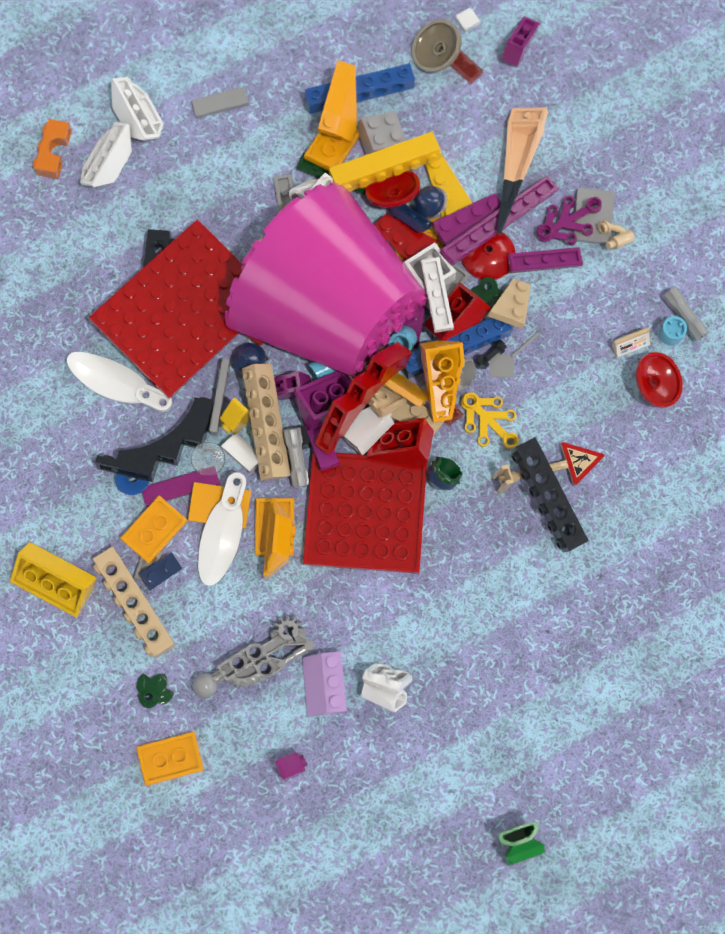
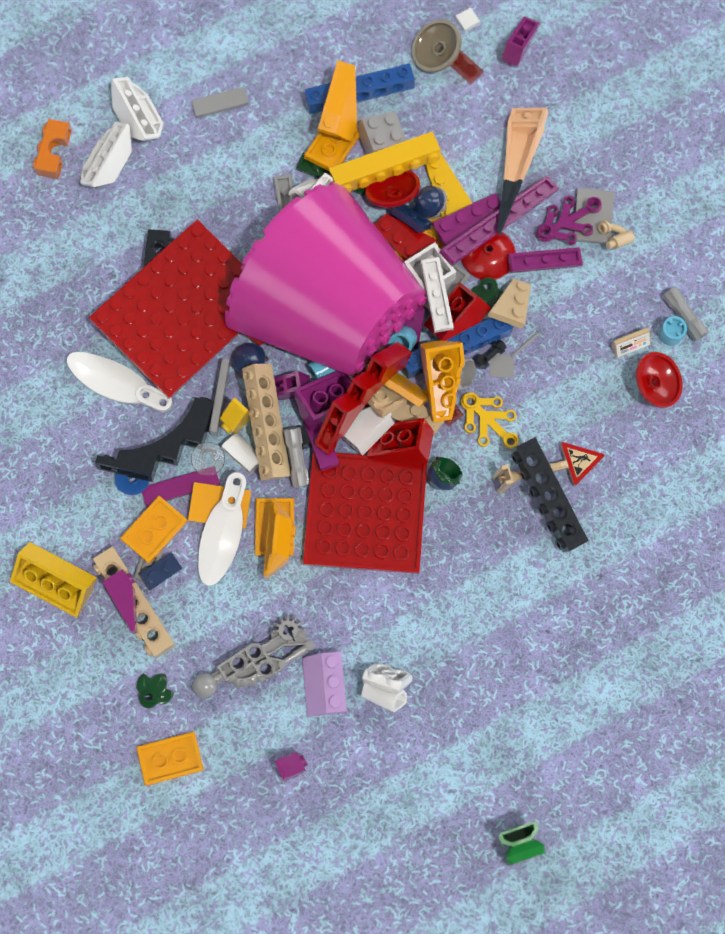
(124, 596): none -> magenta slope

